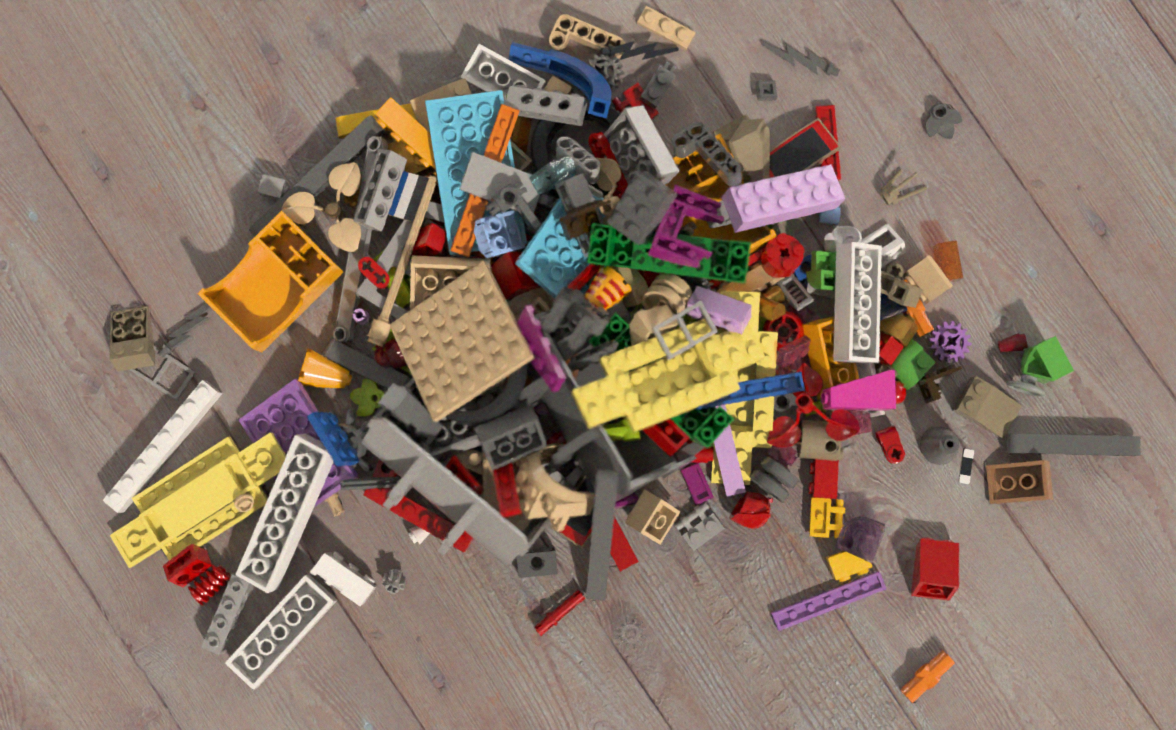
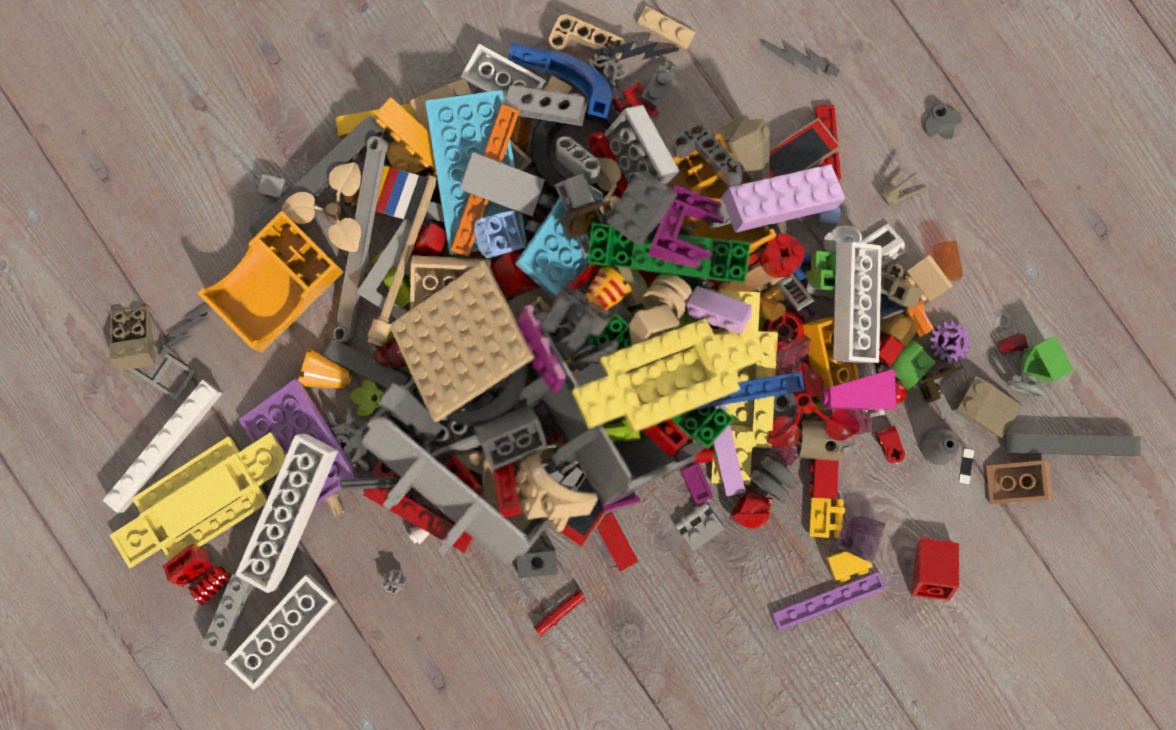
(244, 502): tan plate -> none
(333, 438): blue plate -> none
(344, 577): white wedge -> none
(363, 321): lavender pin -> none
(377, 269): red beam -> none
(380, 190): light grey brick -> none
(500, 205): dark grey piece -> none
(559, 169): clear light blue torso -> none
(601, 534): dark grey beam -> none
(652, 517): tan brick -> none
(691, 342): light grey window -> none
(766, 90): dark grey tile -> none
(927, 676): orange piece -> none

